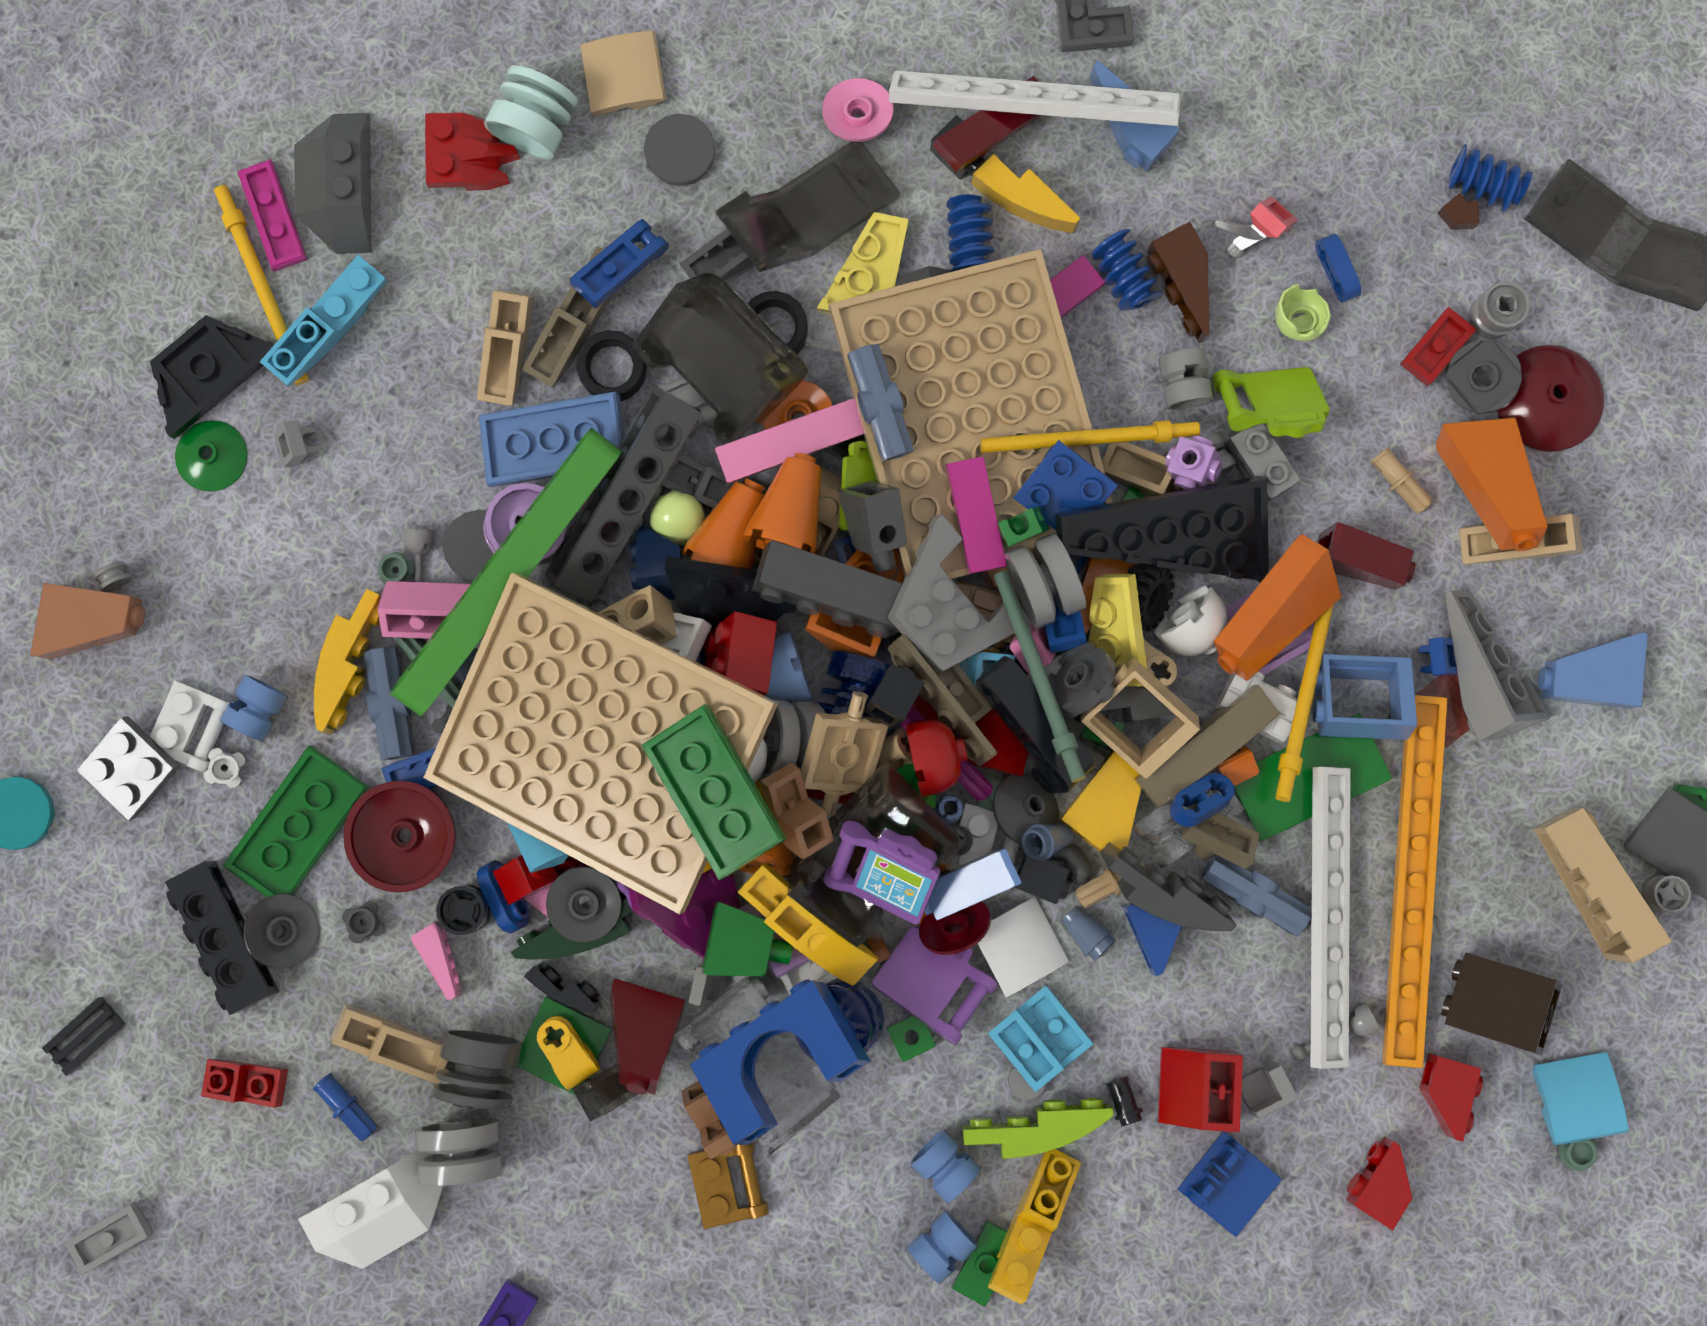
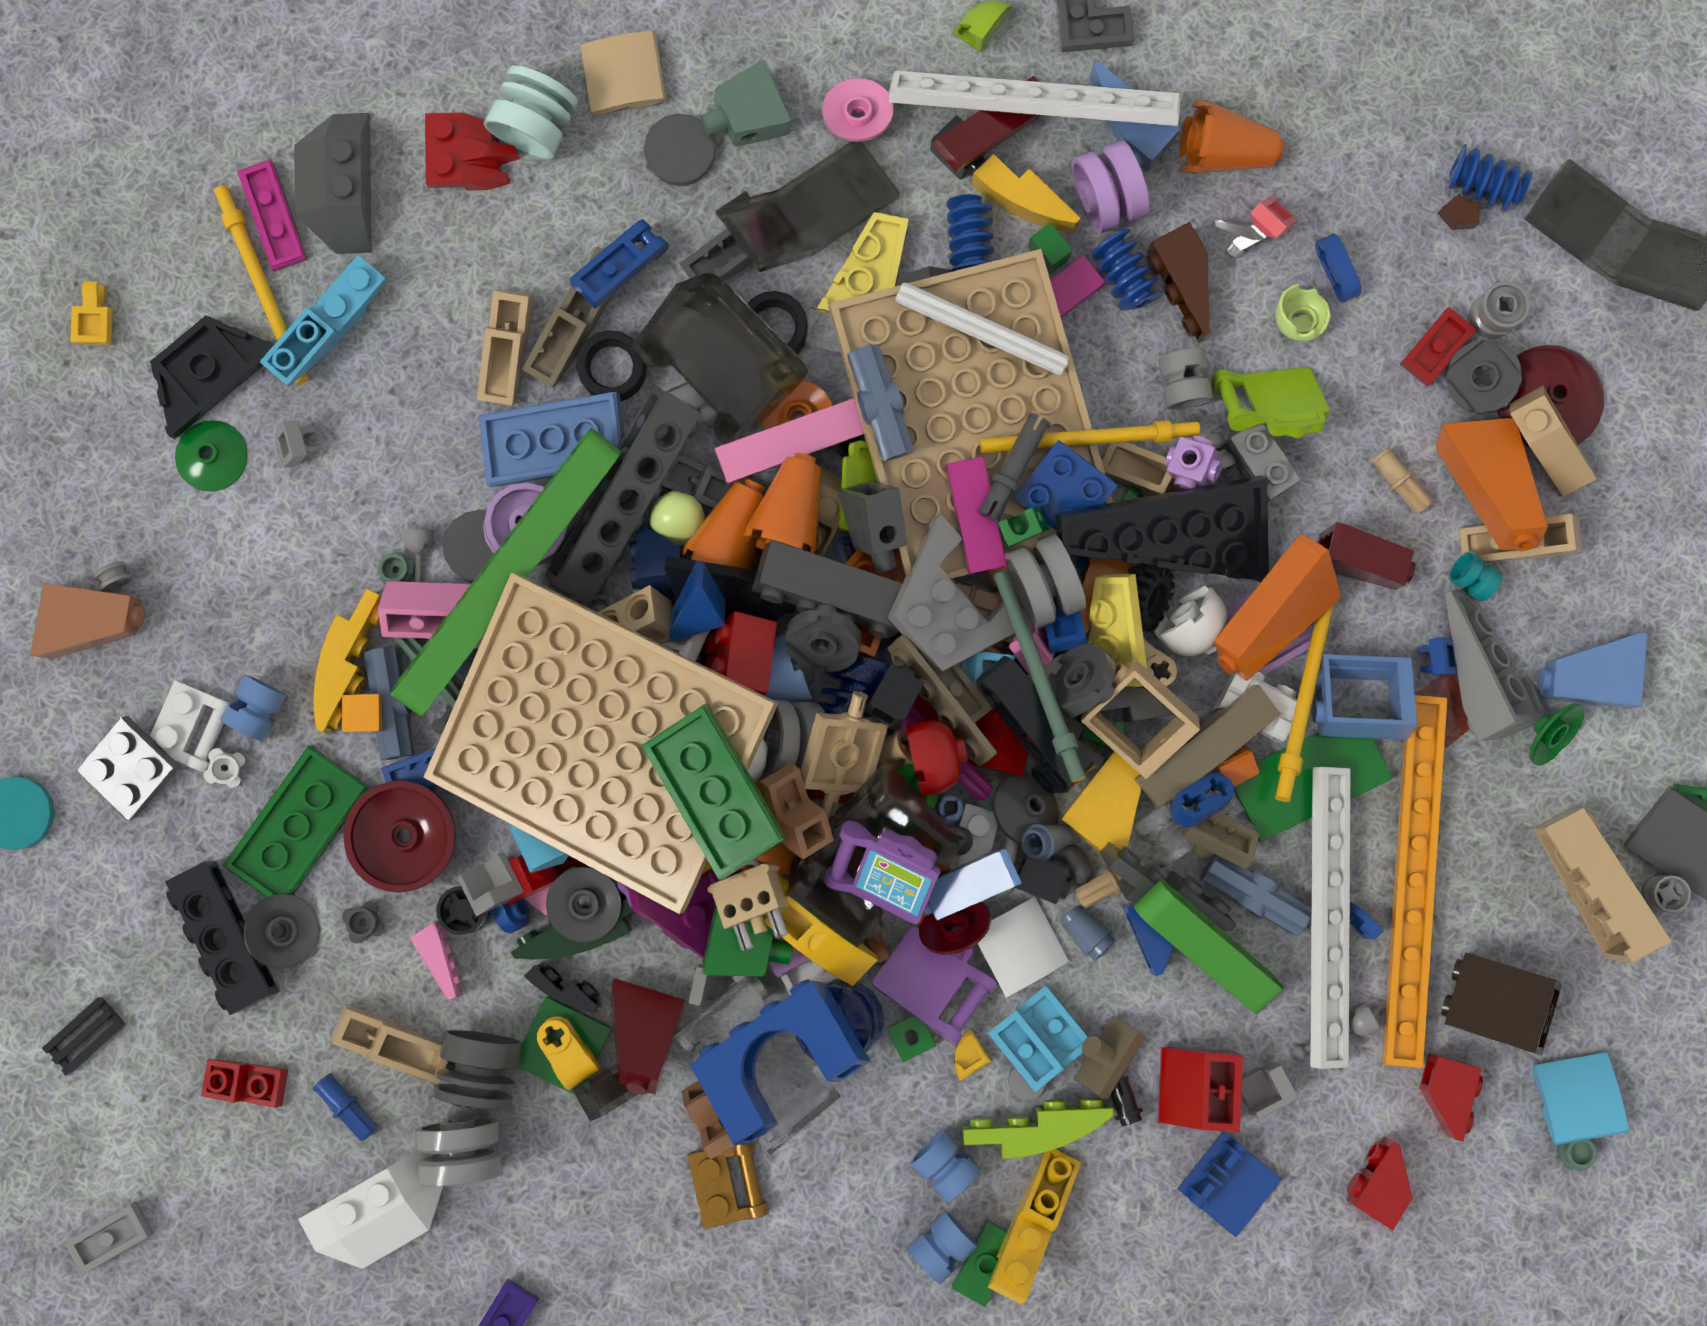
(91, 322): none -> yellow plate
(362, 713): none -> light orange tile
(490, 884): none -> light grey panel
(698, 605): none -> blue slope
(739, 892): none -> tan piece
(748, 108): none -> sand green torso
(828, 625): none -> dark grey plate
(969, 1055): none -> yellow tile
(981, 22): none -> lime brick
(982, 328): none -> white axle
(1006, 481): none -> dark grey pin
(1053, 246): none -> green piece
(1108, 1057): none -> dark tan tile
(1110, 186): none -> lavender wheel
(1208, 946): none -> bright green beam
(1226, 141): none -> orange cone
(1367, 930): none -> blue tile
(1477, 577): none -> teal wheel
(1551, 441): none -> tan slope
(1555, 733): none -> green dish

